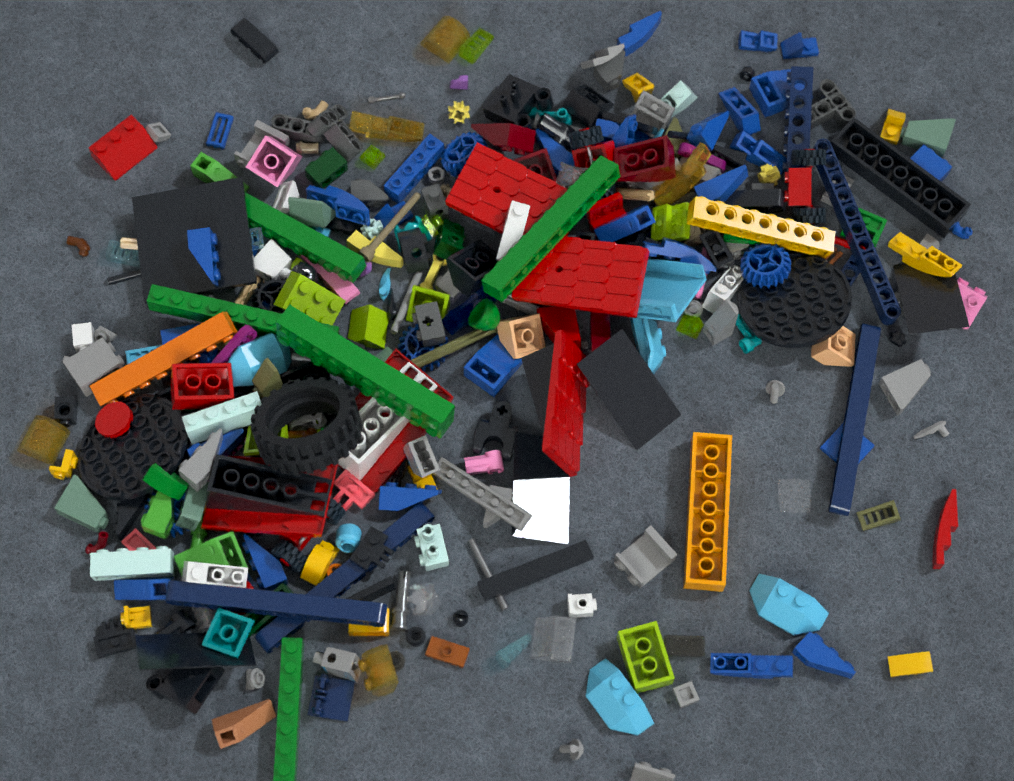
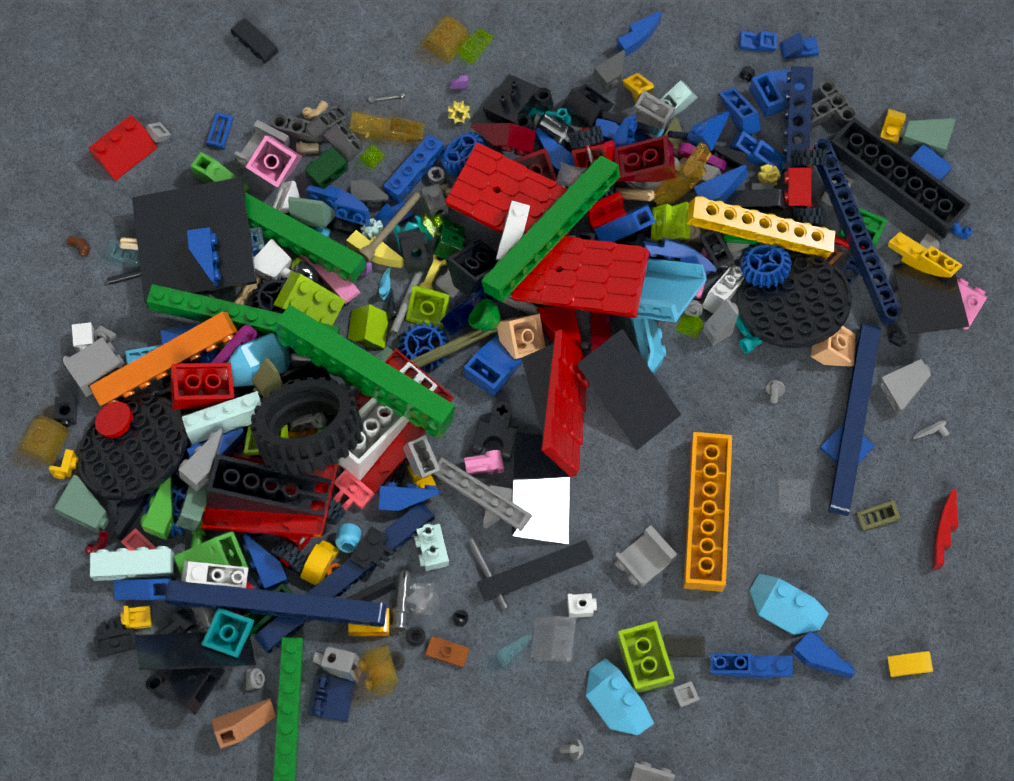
(165, 483): green slope -> none
(435, 332): dark grey brick -> none
(603, 56): light grey slope -> none

